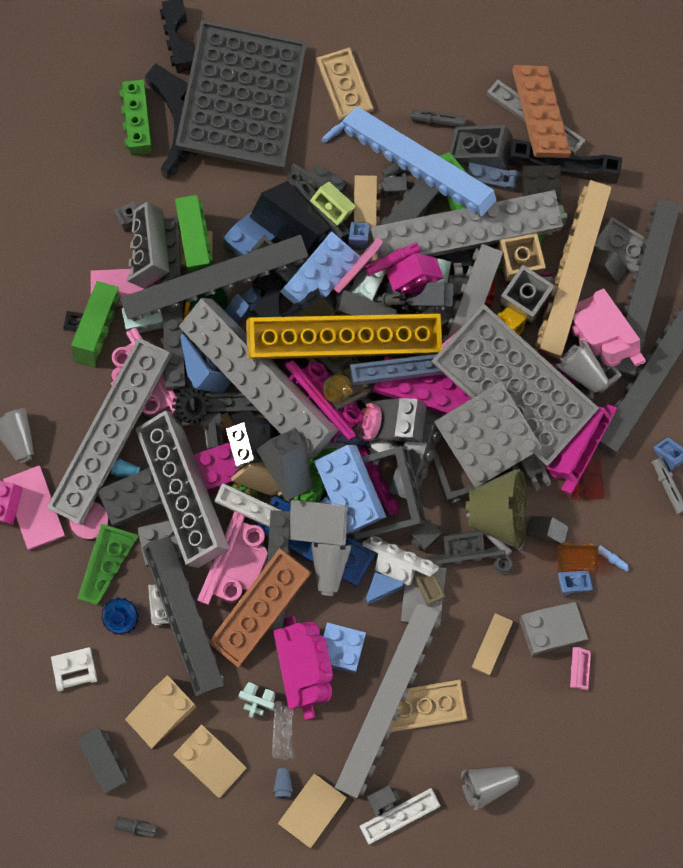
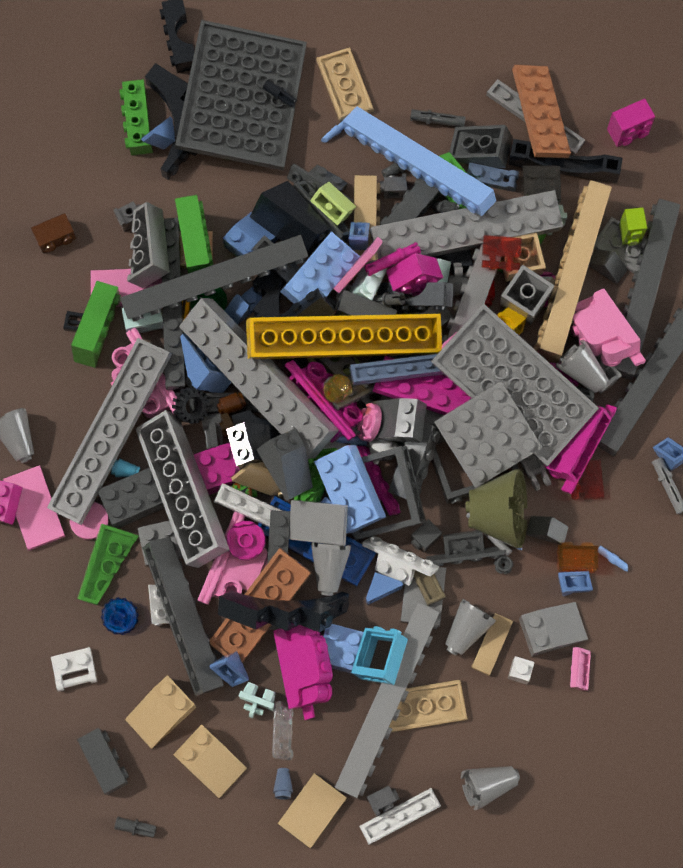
(54, 233): none -> reddish brown brick
(161, 135): none -> medium blue slope
(230, 669): none -> medium blue slope
(231, 403): none -> reddish brown brick
(245, 540): none -> dark pink tile
(257, 612): none -> black arch
(279, 93): none -> black axle
(366, 651): none -> medium azure window
(444, 206): none -> dark grey axle
(467, 627): none -> light grey cone
(501, 247): none -> clear red plate
(521, 670): none -> white brick
(631, 123): none -> dark pink brick
(632, 226): none -> lime brick

